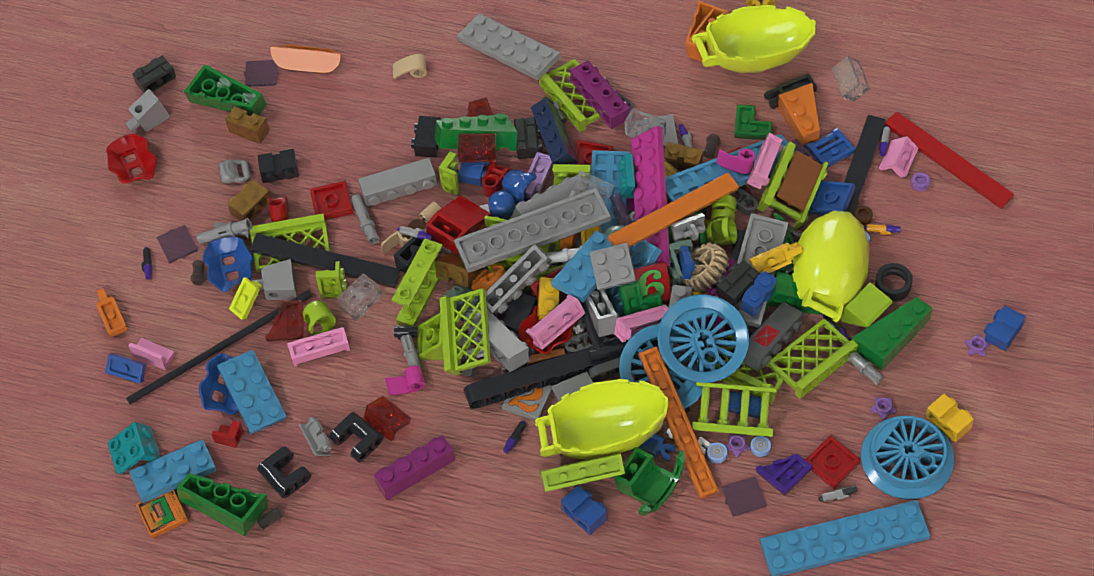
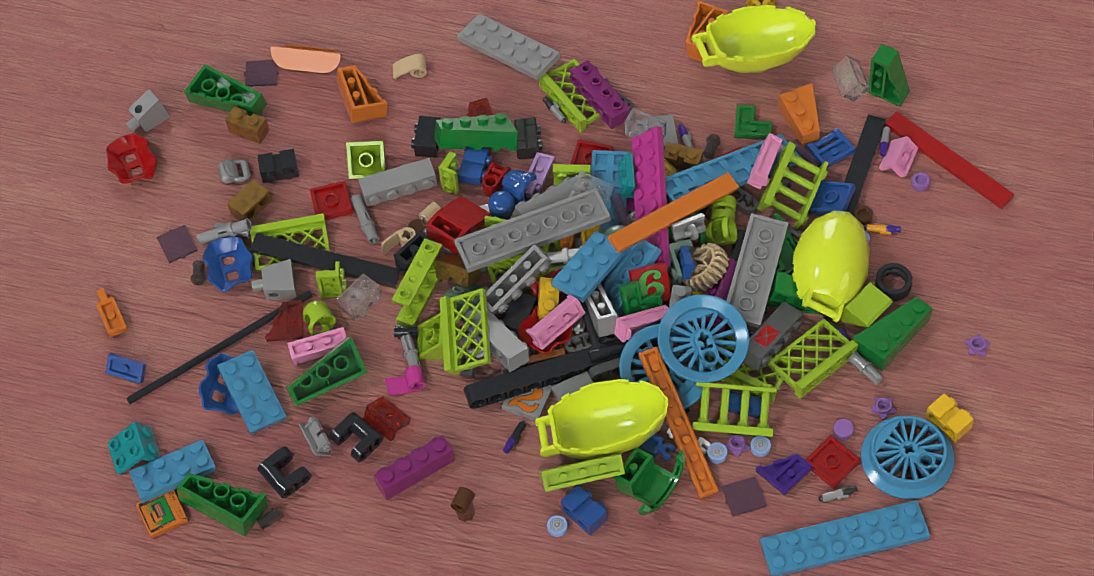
(146, 264): piece -> none
(152, 353): bright pink panel -> none
(154, 74): pearl dark grey brick -> none
(228, 435): red panel -> none
(245, 298): neon yellow plate -> none
(278, 208): red piece -> none
(329, 372): none -> green wedge
(358, 95): none -> orange wedge
(365, 158): none -> lime slope
(417, 233): piece -> none
(463, 504): none -> reddish brown piece
(477, 147): clear red bracket -> none
(488, 278): orange tile -> none
(553, 133): dark blue brick -> none
(557, 526): none -> light blue tile
(612, 266): light grey plate -> none
(737, 282): pearl dark grey brick -> none
(740, 164): dark pink panel -> none
(758, 294): blue brick -> none
(775, 258): yellow hinge -> none
(788, 86): black hinge -> none
(799, 180): dark orange piece -> none
(843, 429): none -> medium lavender tile
(887, 76): none -> green wedge
(1004, 328): blue brick -> none

